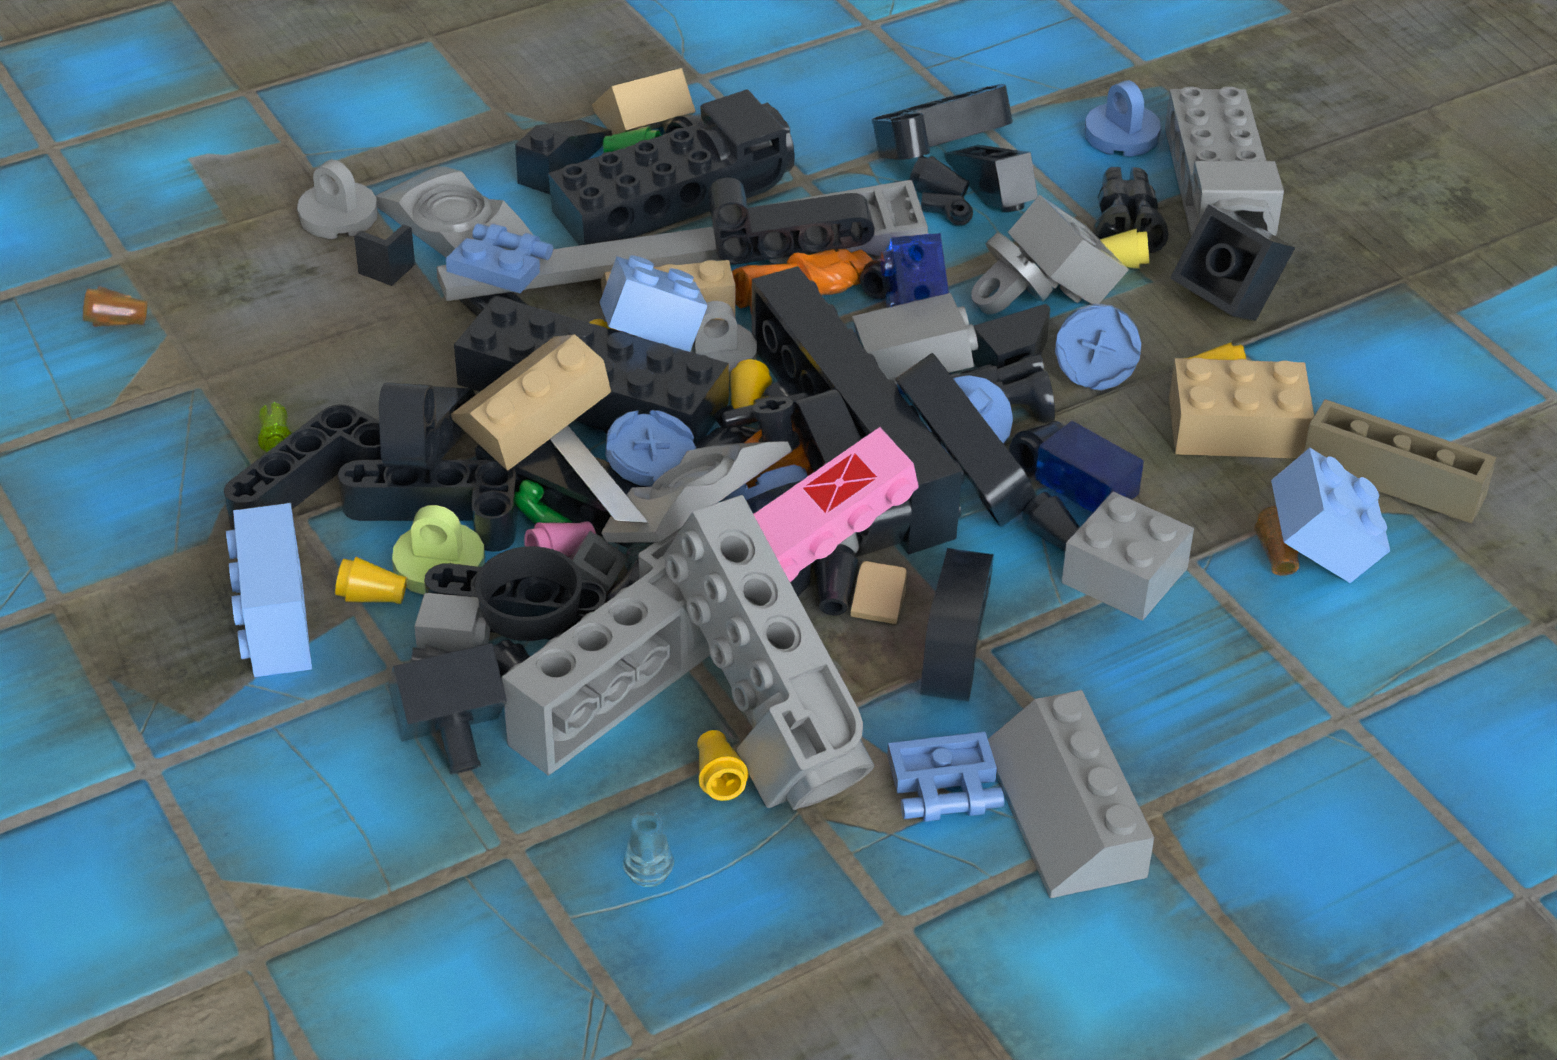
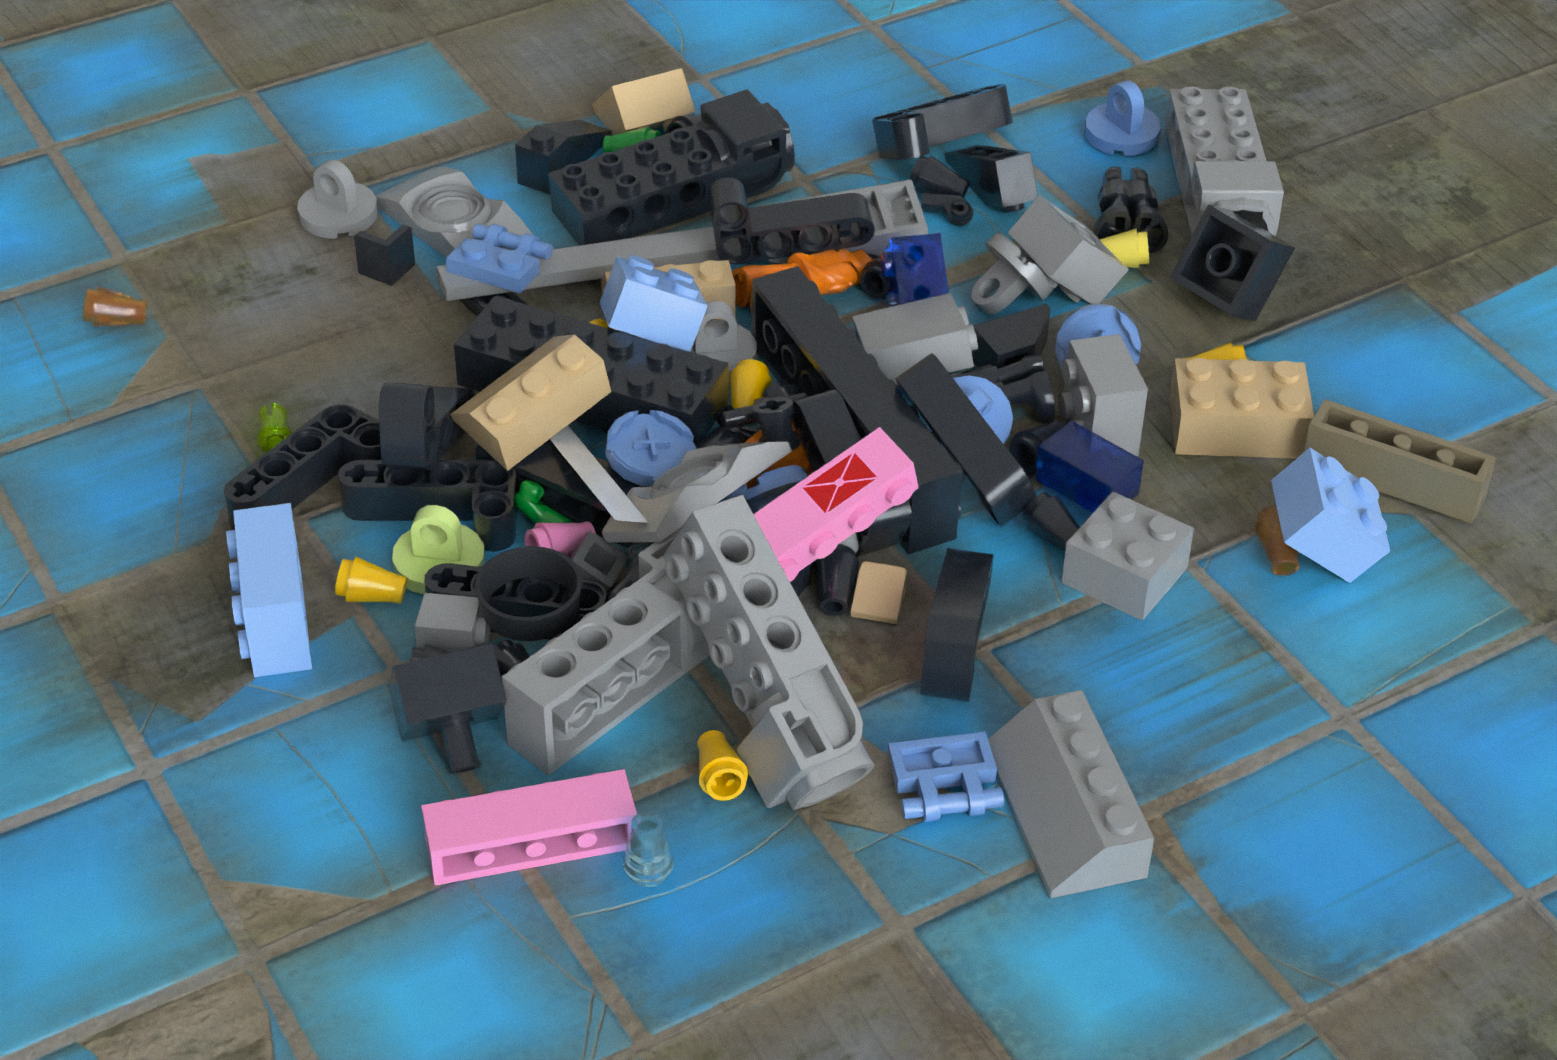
(528, 826): none -> bright pink brick
(1104, 390): none -> light grey brick

